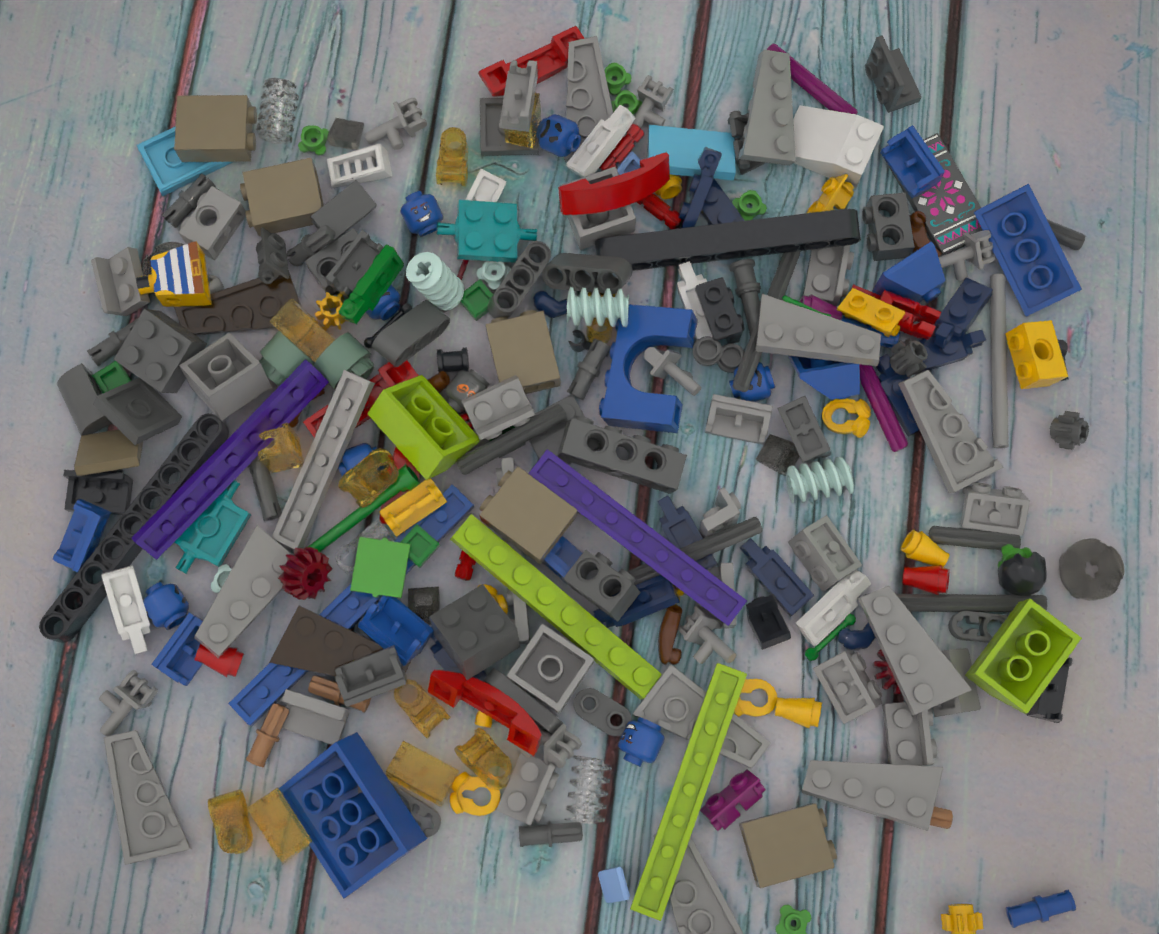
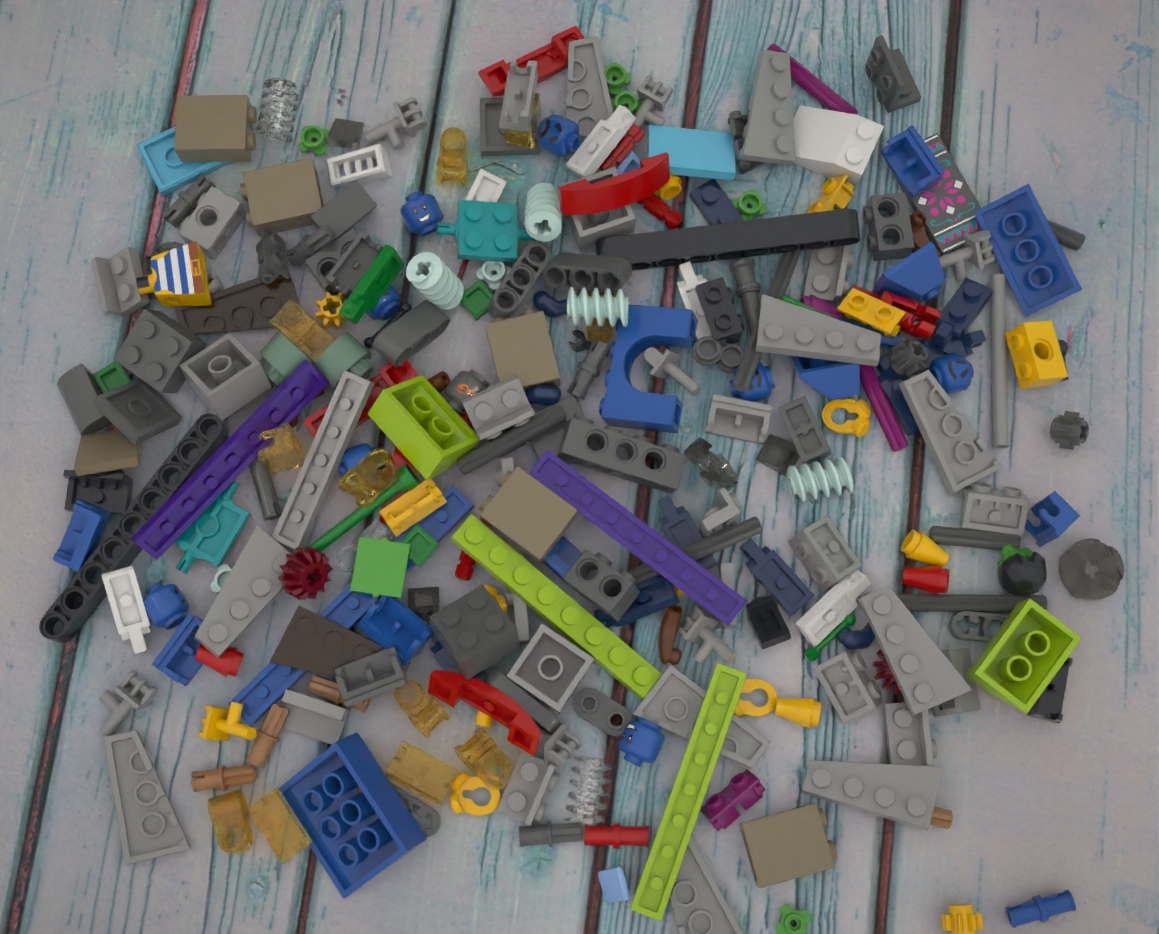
(111, 345): dark grey pin -> none
(222, 722): none -> yellow arm
(223, 777): none -> medium nougat axle
(453, 360): black bush -> none
(543, 212): none -> light aqua piece
(543, 395): none -> dark blue arm
(616, 835): none -> red pin
(699, 187): dark blue hinge -> none
(714, 467): none -> clear smoke plate
(952, 372): none -> blue head
(1055, 518): none -> blue hinge

